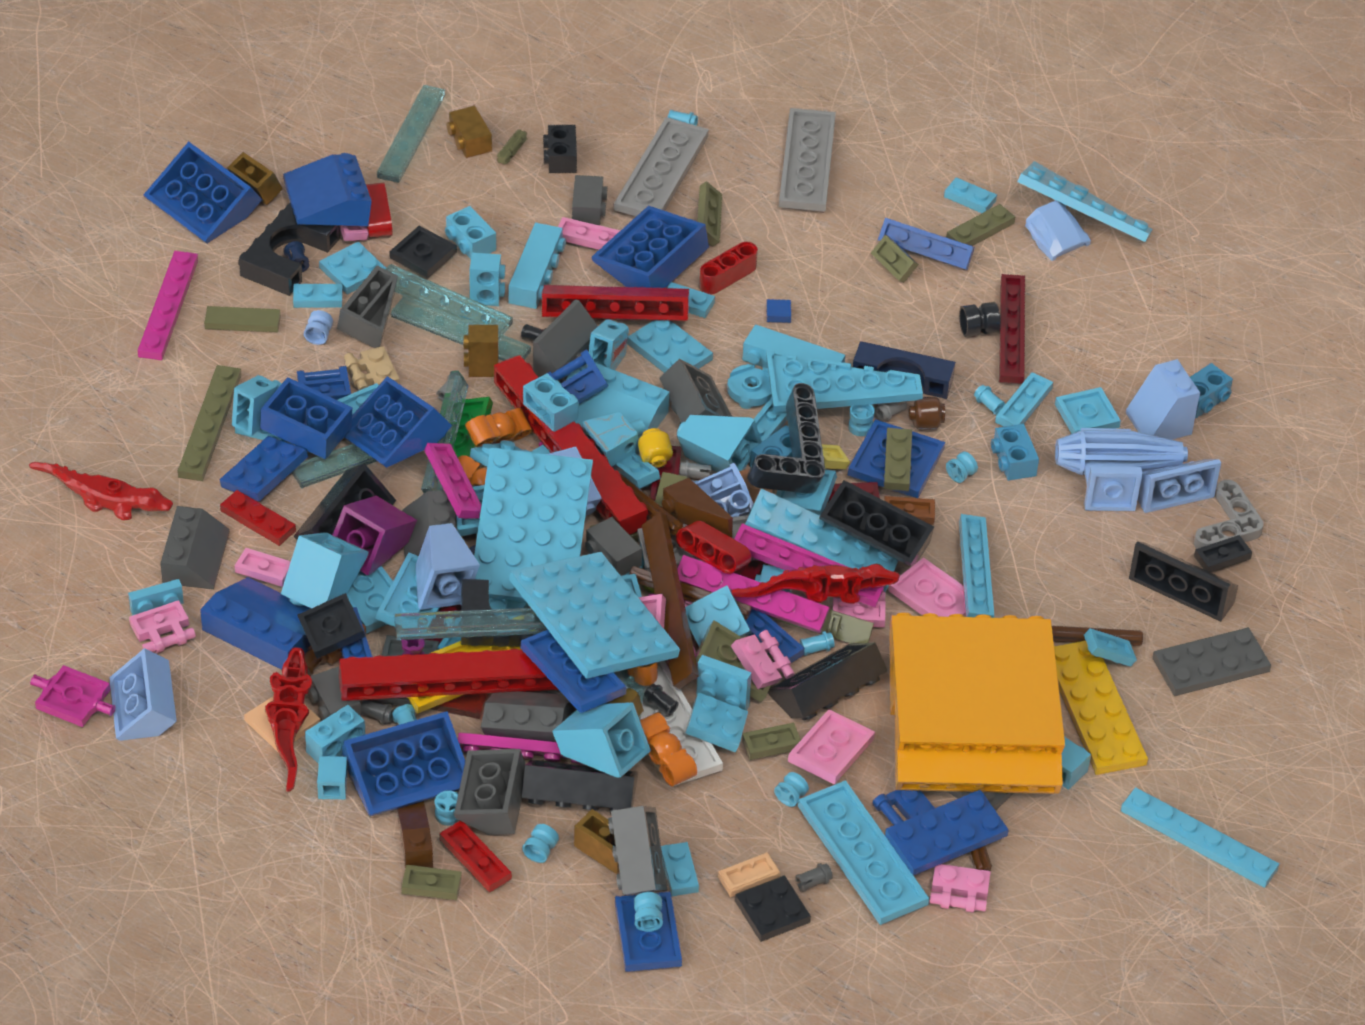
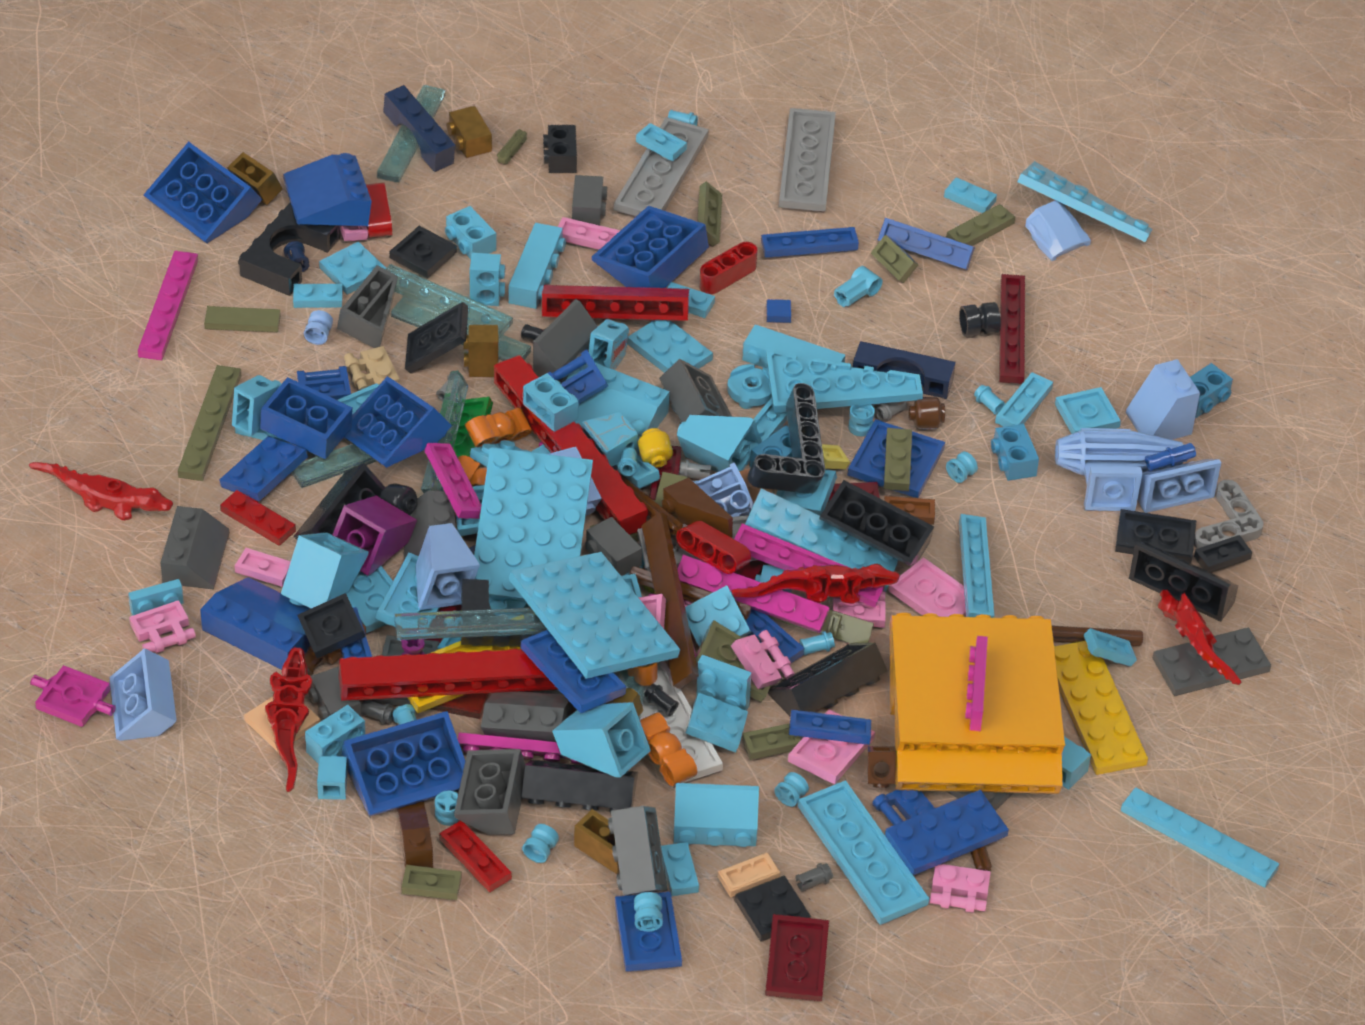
(401, 497): none -> black head
(433, 142): none -> dark blue arch
(436, 337): none -> black tile
(628, 465): none -> medium azure pin
(661, 142): none -> medium azure plate
(716, 814): none -> medium azure slope
(797, 957): none -> dark red plate
(809, 242): none -> blue plate
(830, 727): none -> blue tile
(861, 283): none -> medium azure piece
(881, 754): none -> reddish brown brick
(975, 691): none -> dark pink plate
(1164, 532): none -> black tile
(1170, 456): none -> blue axle
(1192, 625): none -> red animal

